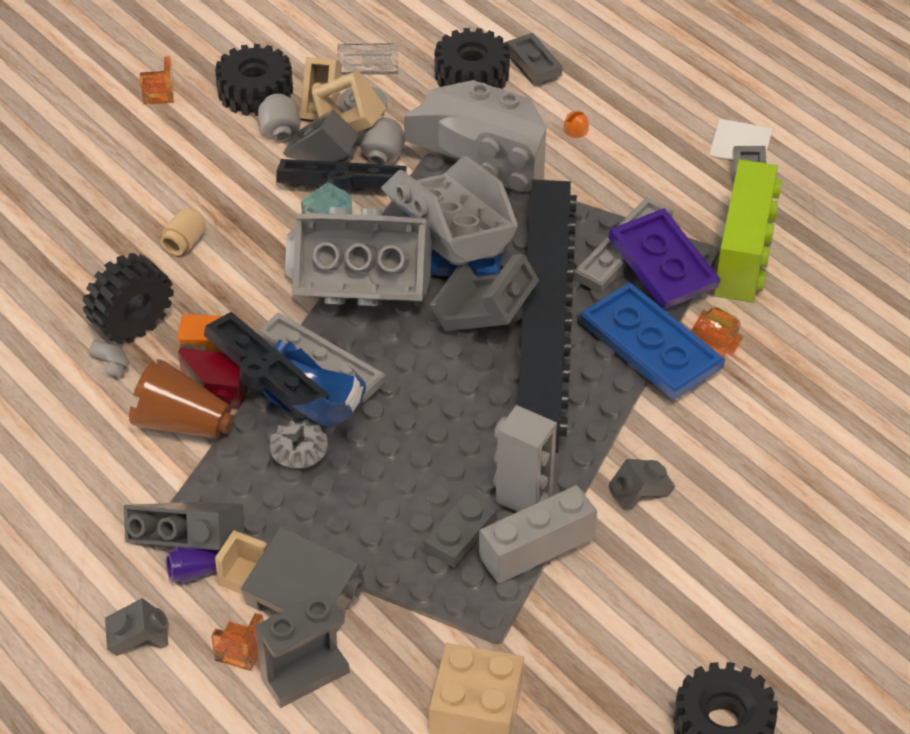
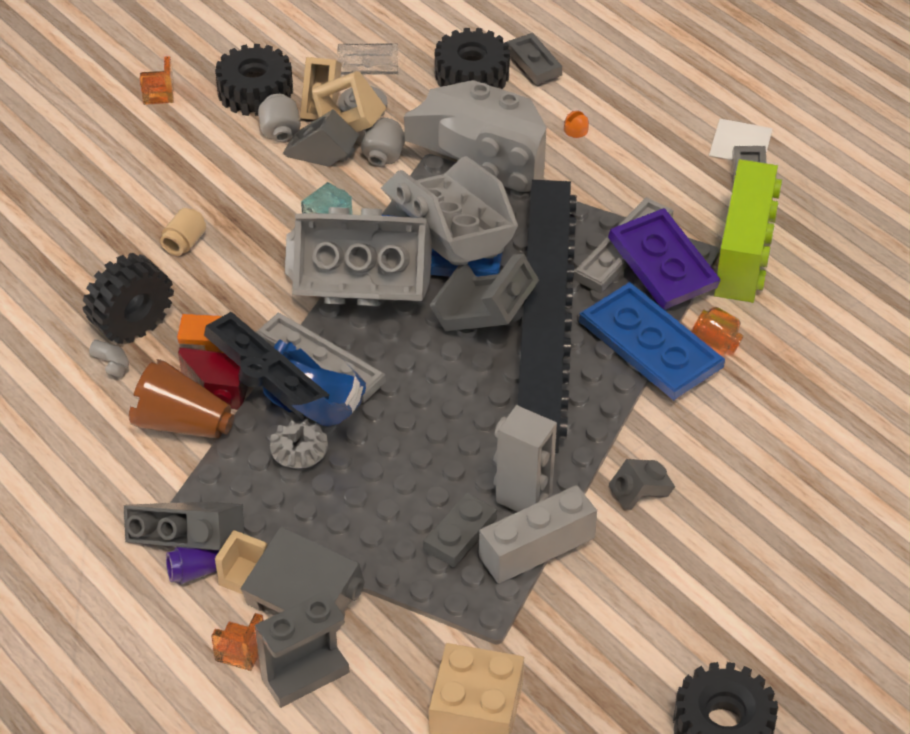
(134, 626): dark grey bracket -> none
(340, 174): black hinge -> none

